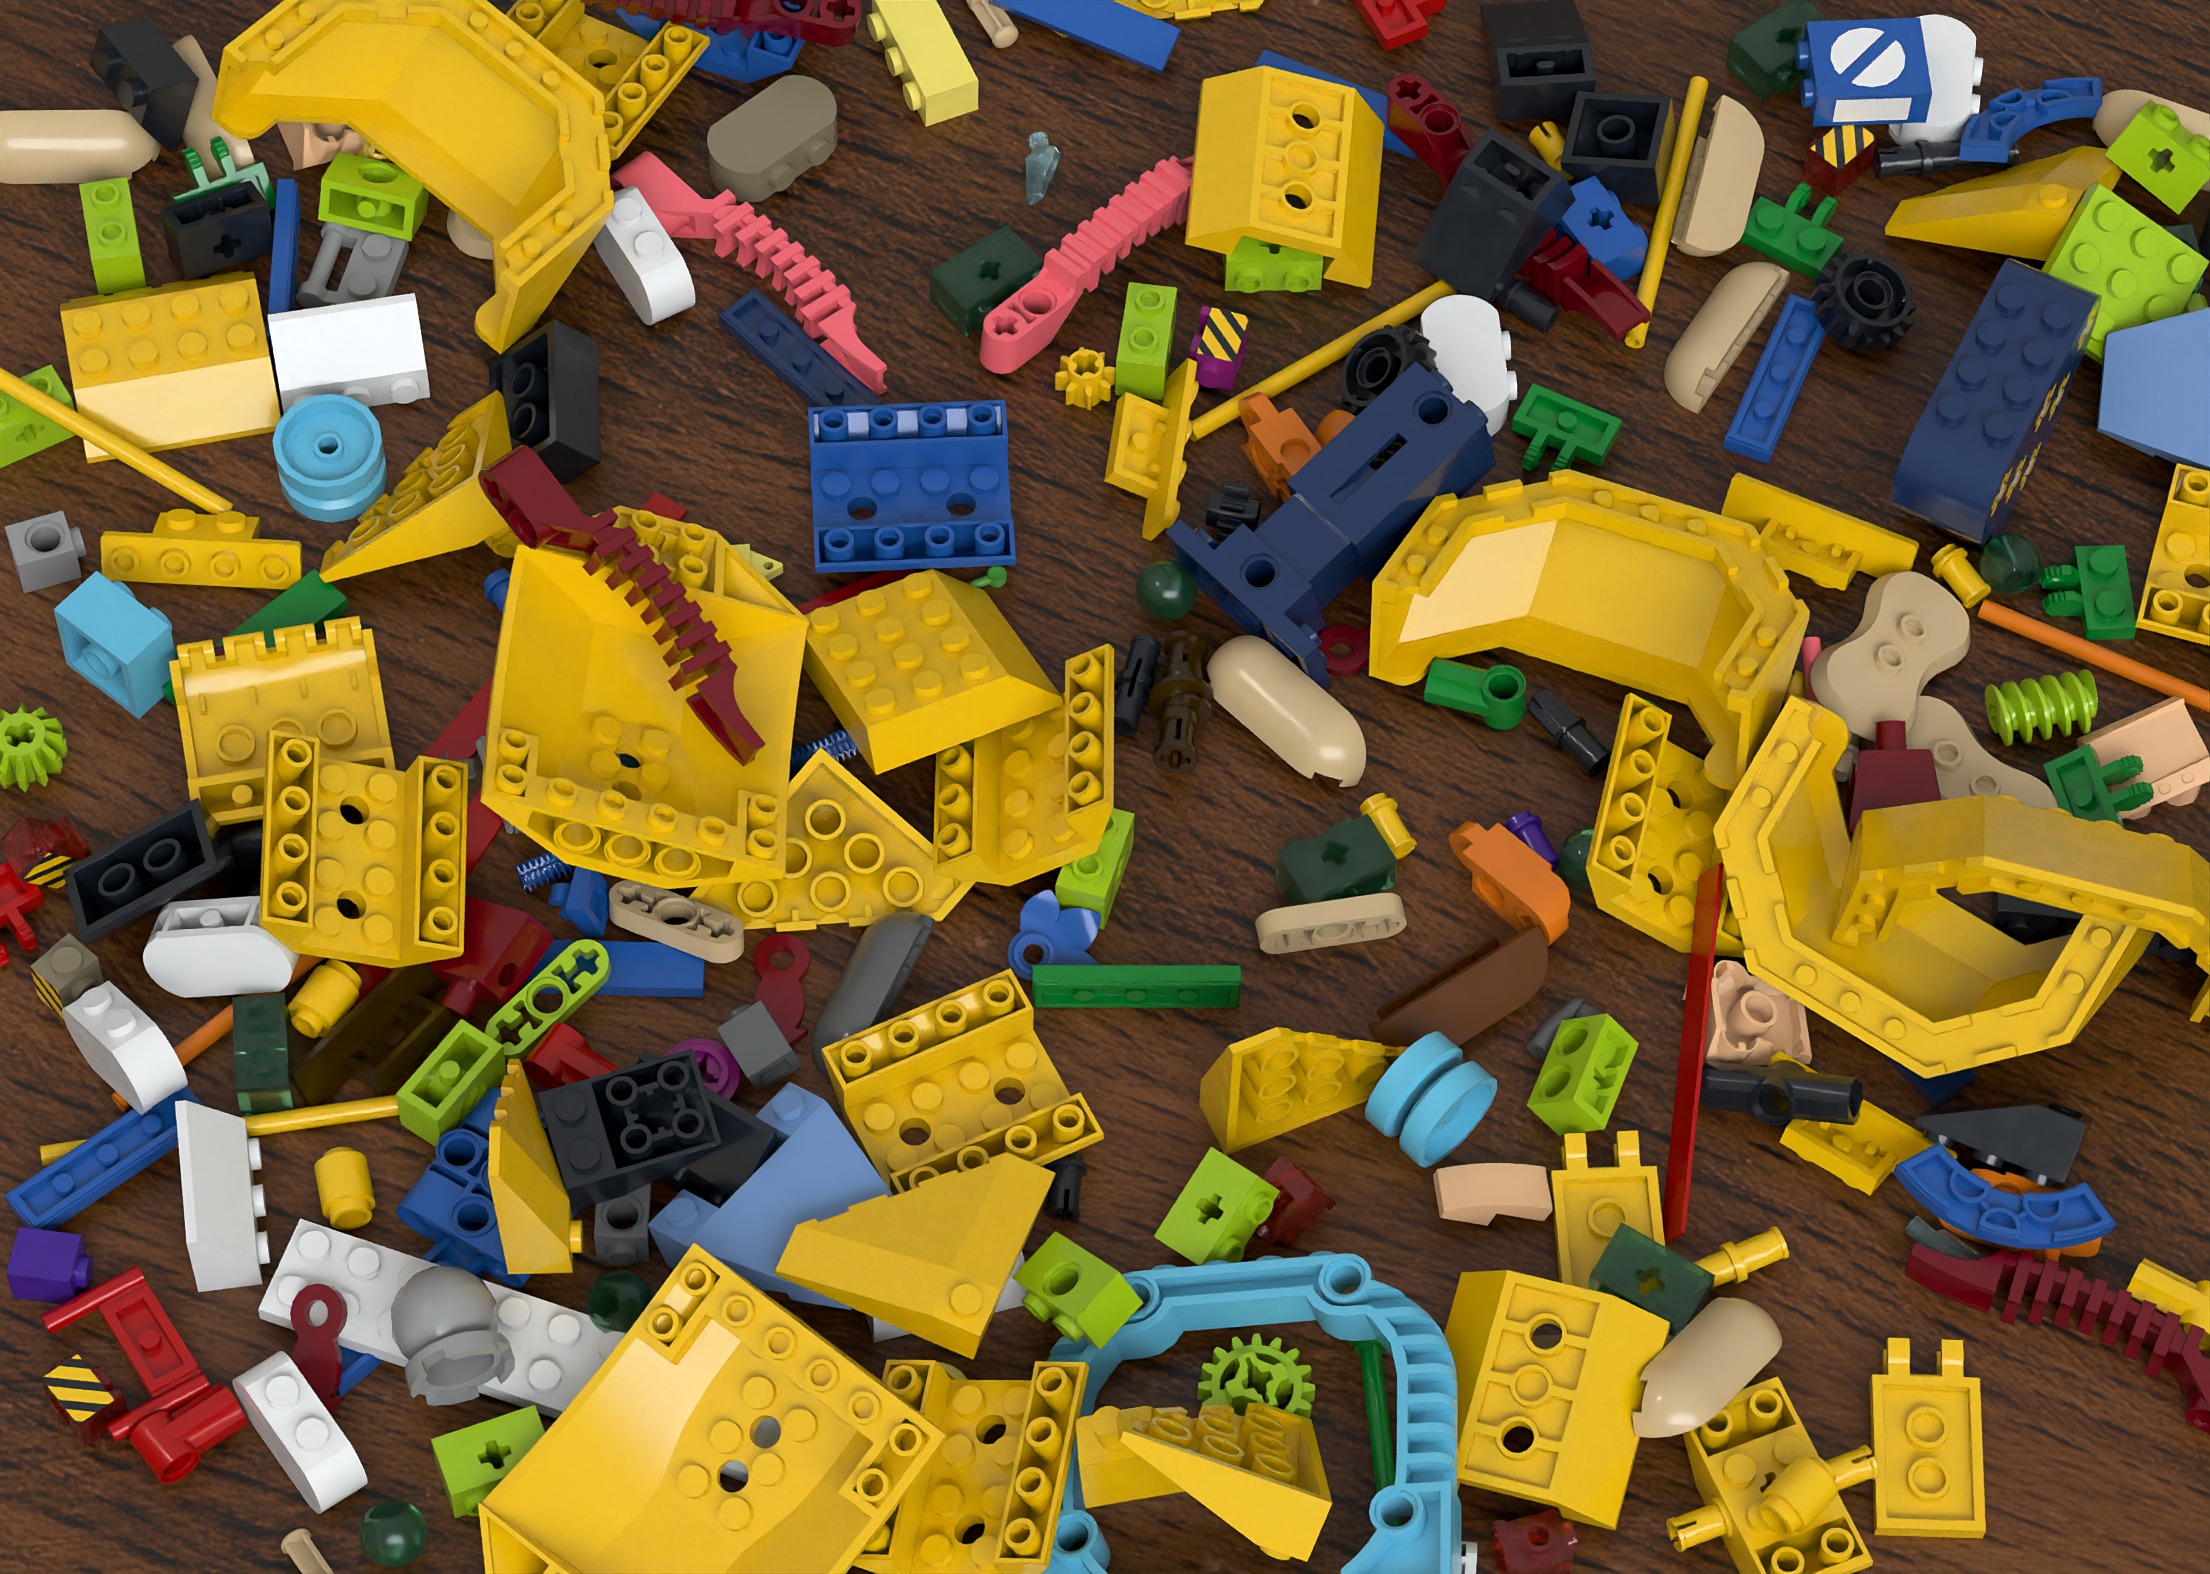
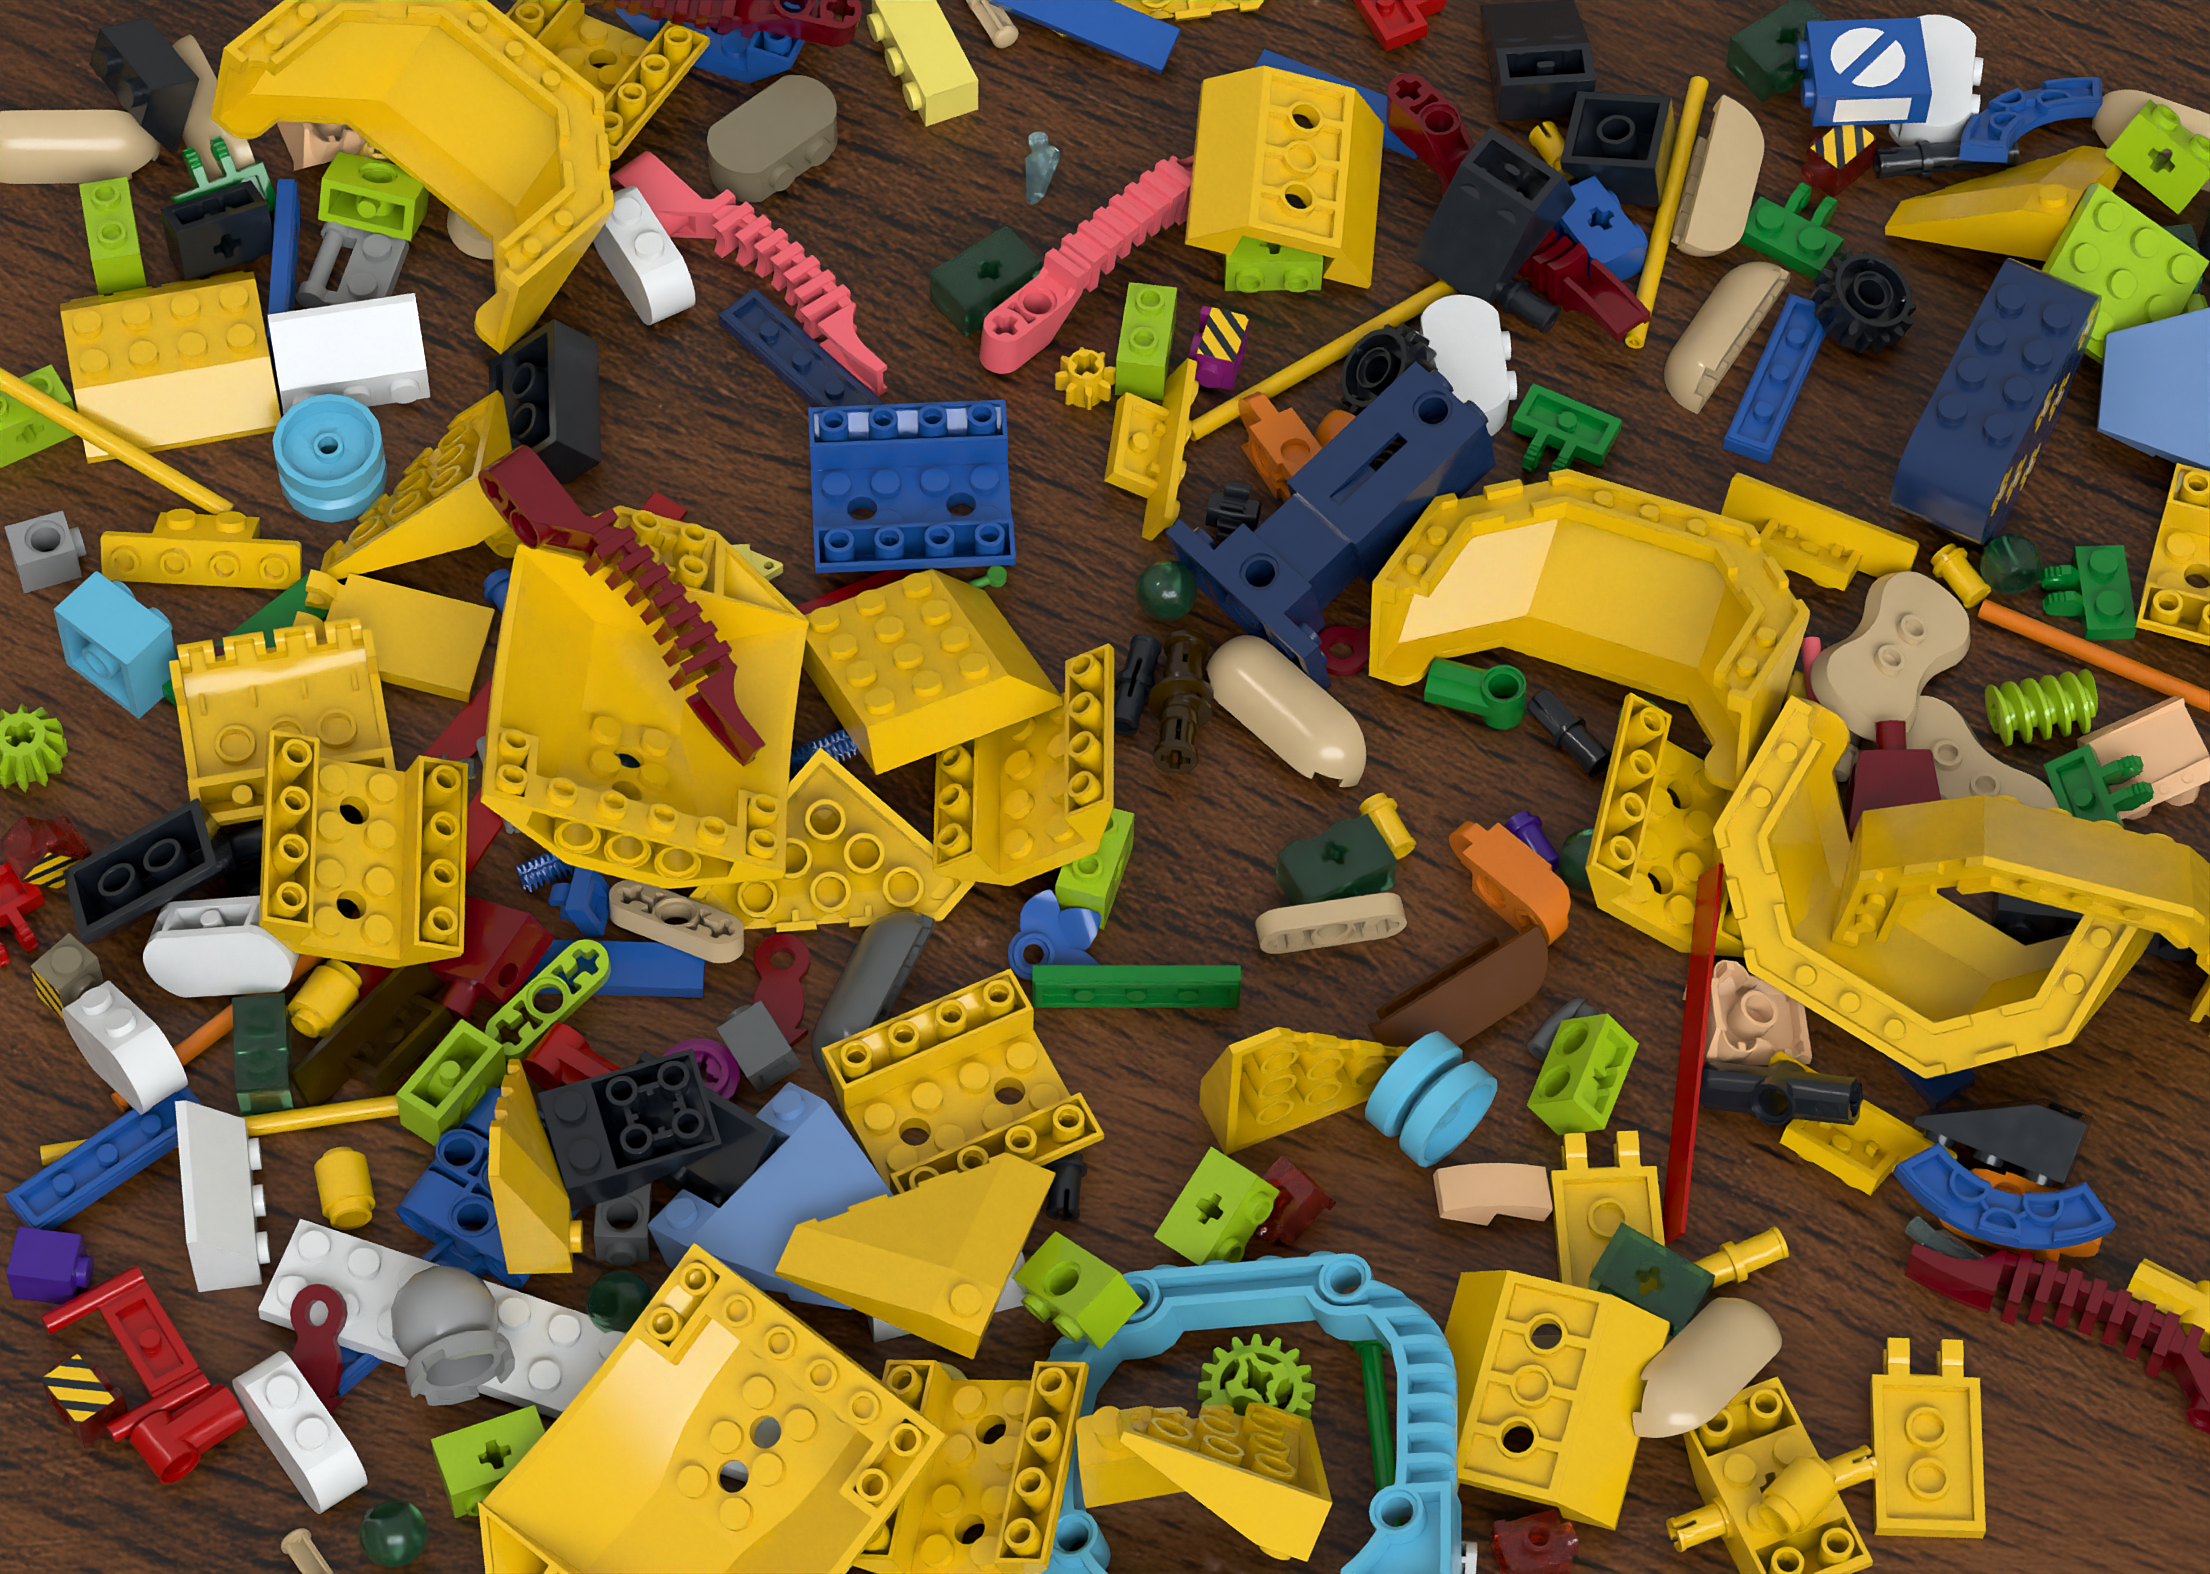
(417, 635): none -> yellow tile

